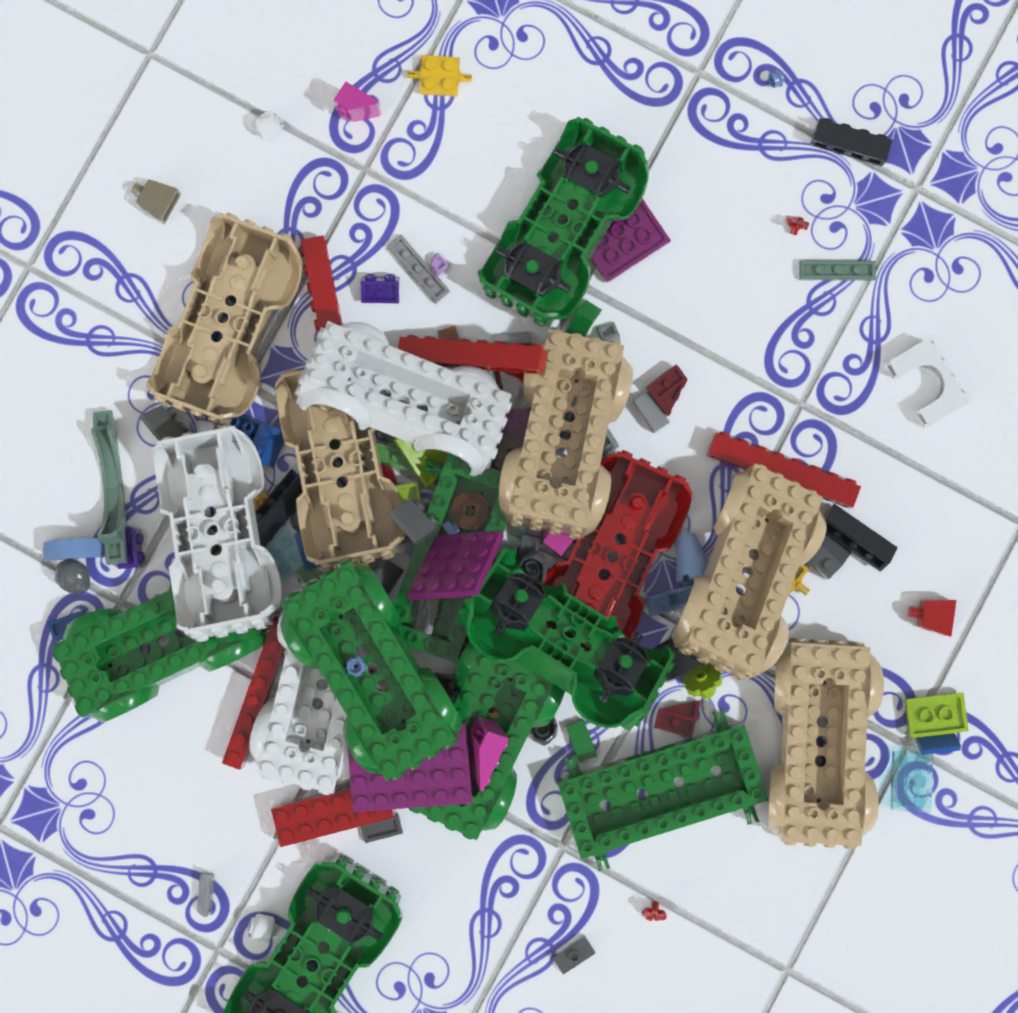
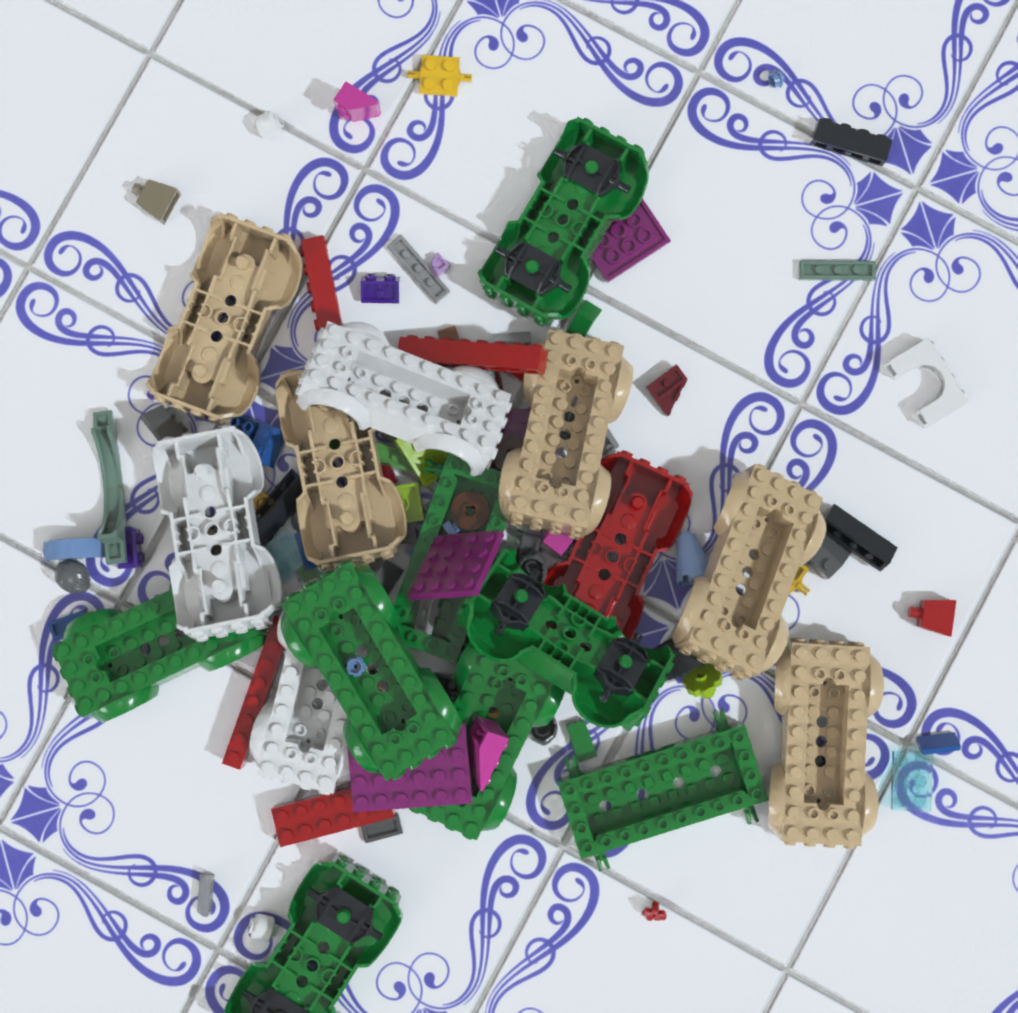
(415, 521): dark grey slope -> none
(574, 955): dark grey plate -> none
(608, 333): light grey slope -> none
(650, 412): light grey slope -> none
(668, 600): medium blue arch -> none
(678, 718): dark red wing -> none
(742, 455): red brick -> none
(796, 224): red plant -> none
(936, 715): lime plate -> none

